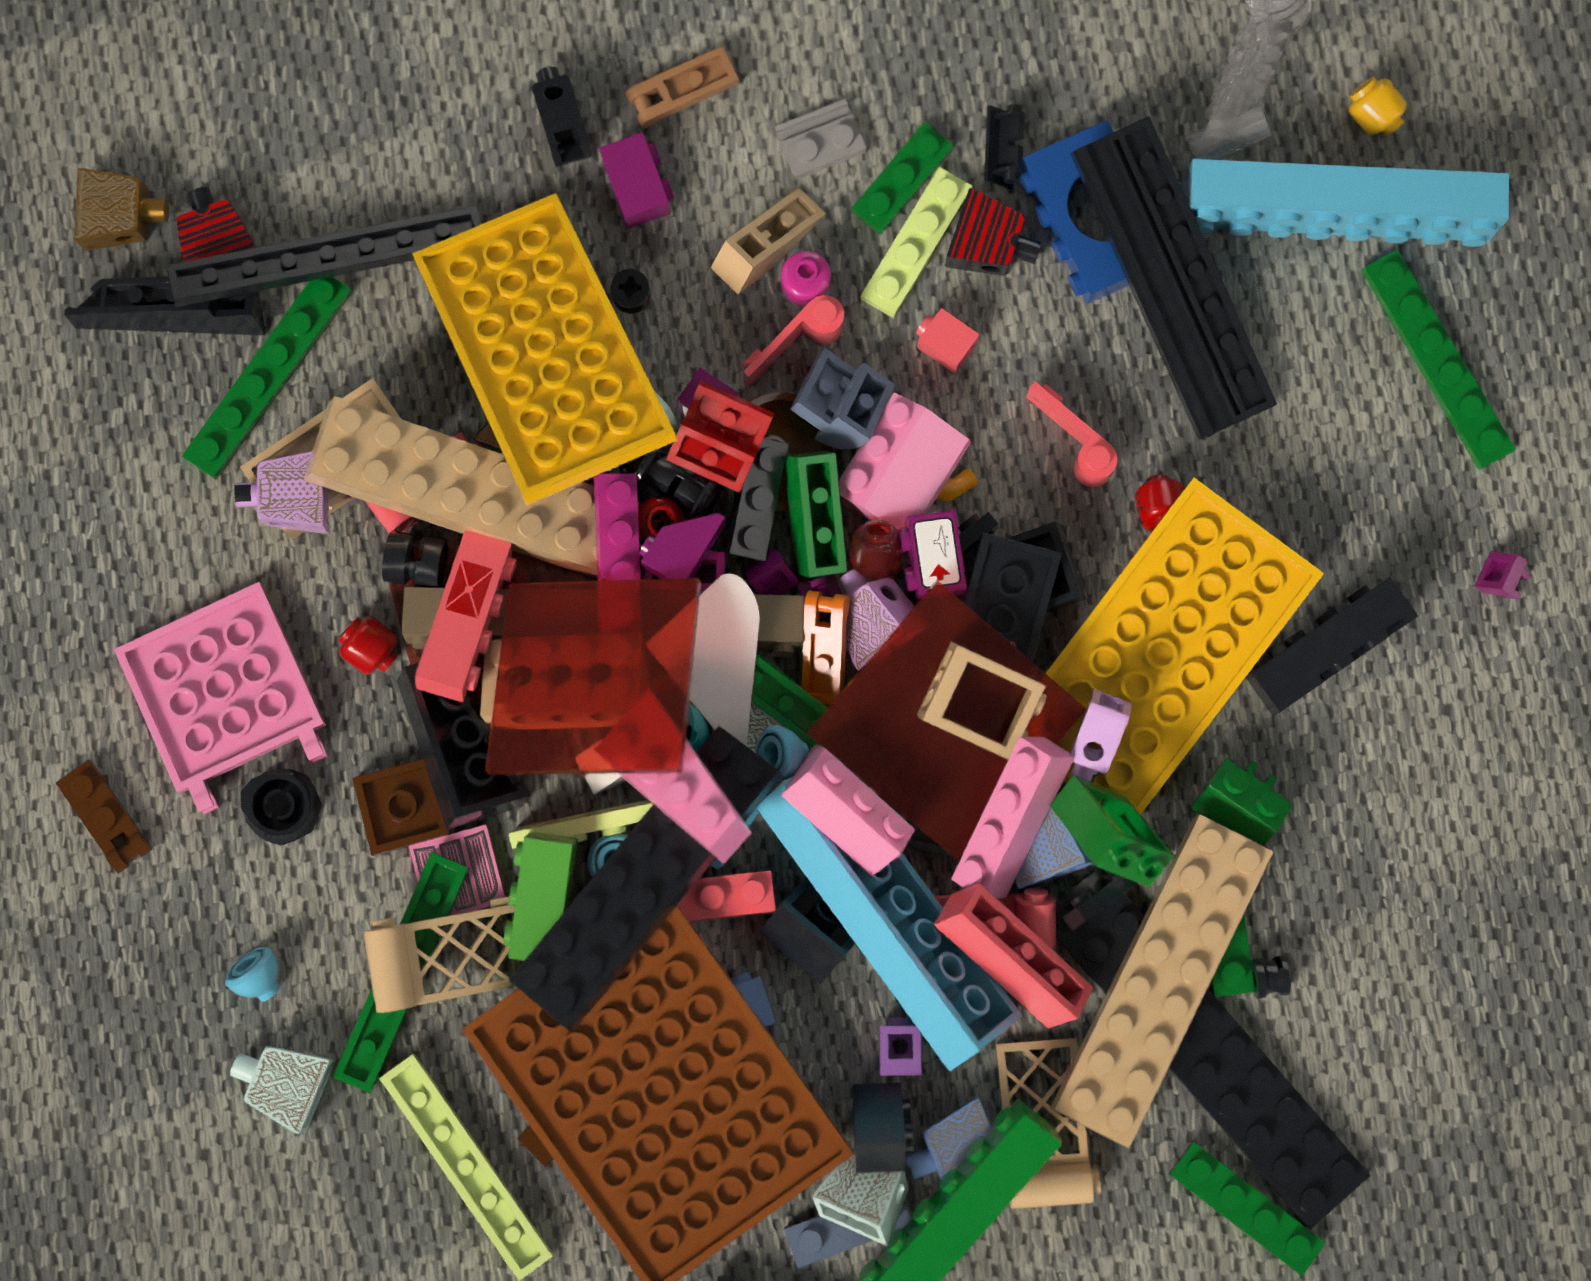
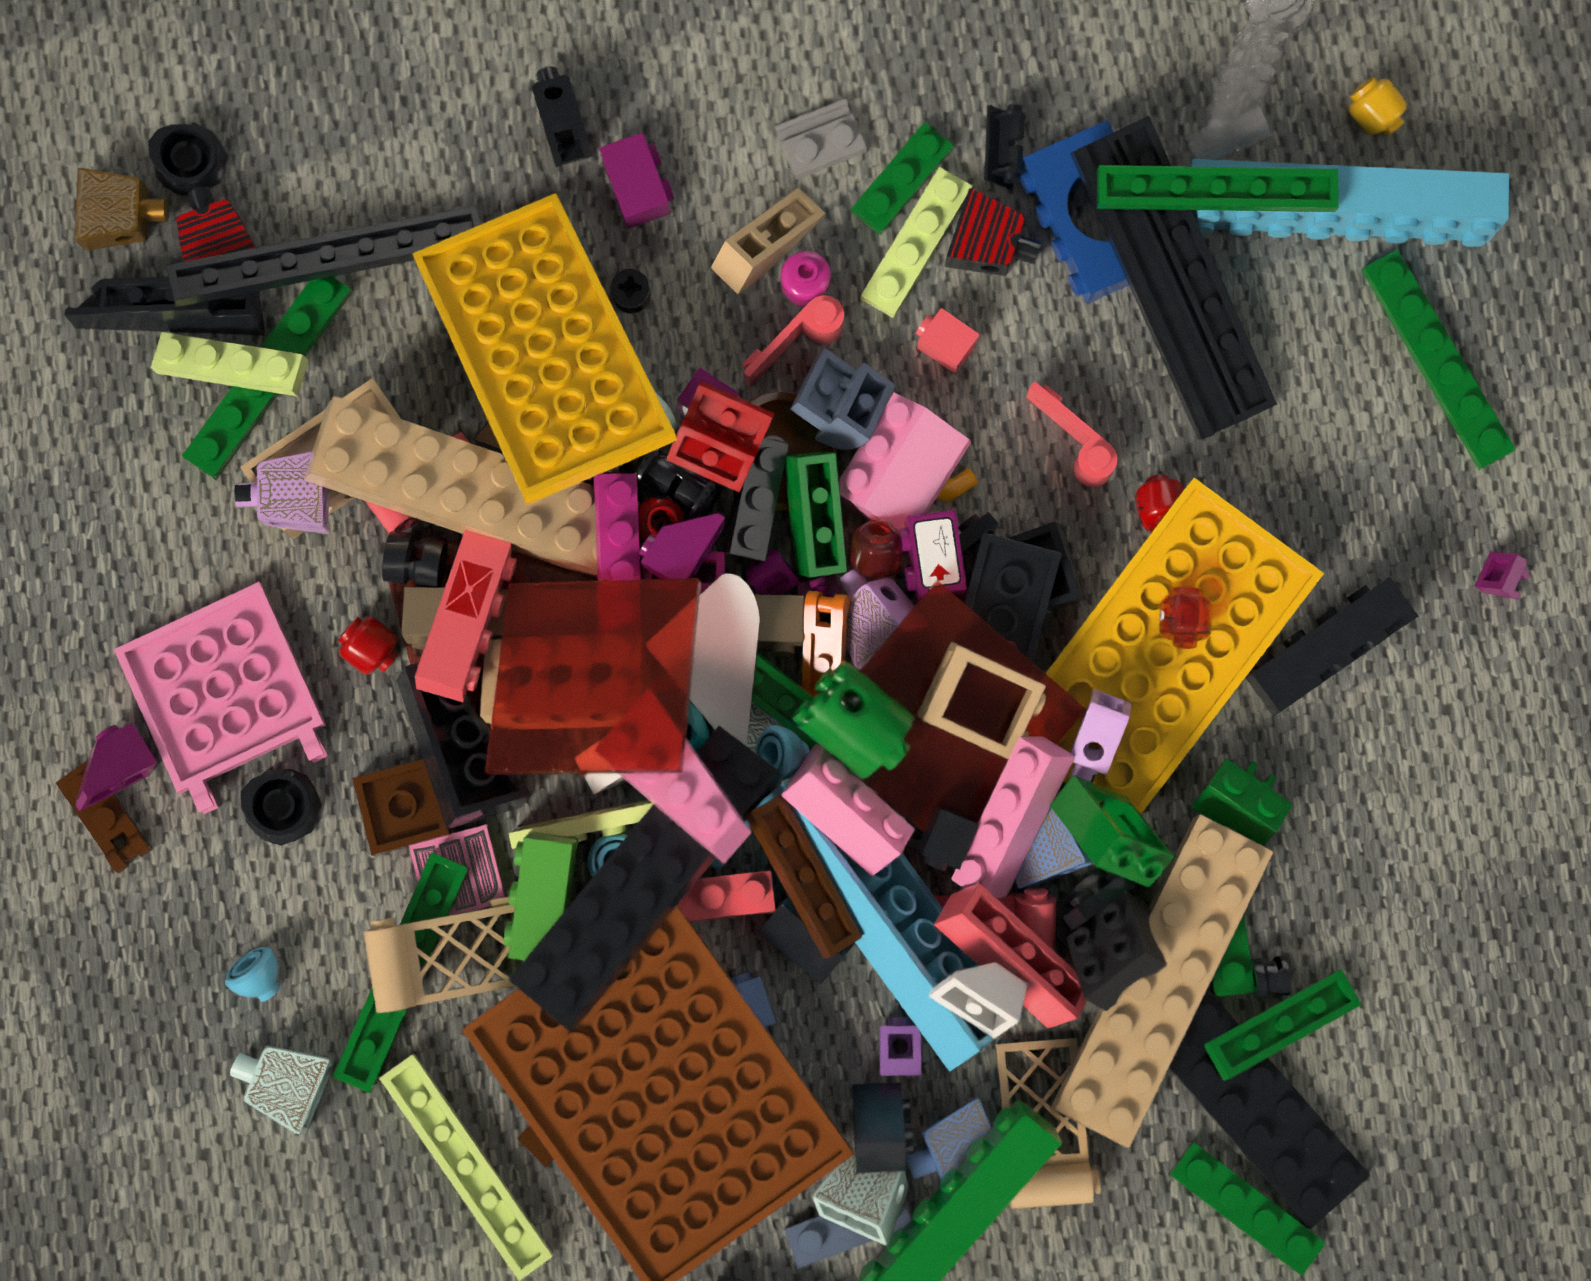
(114, 764): none -> magenta slope
(184, 147): none -> black hat
(229, 364): none -> yellowish green plate
(683, 86): medium nougat plate -> none
(803, 876): none -> reddish brown plate
(856, 721): none -> green cylinder
(946, 838): none -> black brick
(984, 997): none -> white slope
(1114, 950): none -> black brick
(1185, 617): none -> clear red head
(1217, 188): none -> green plate
(1282, 1025): none -> green plate

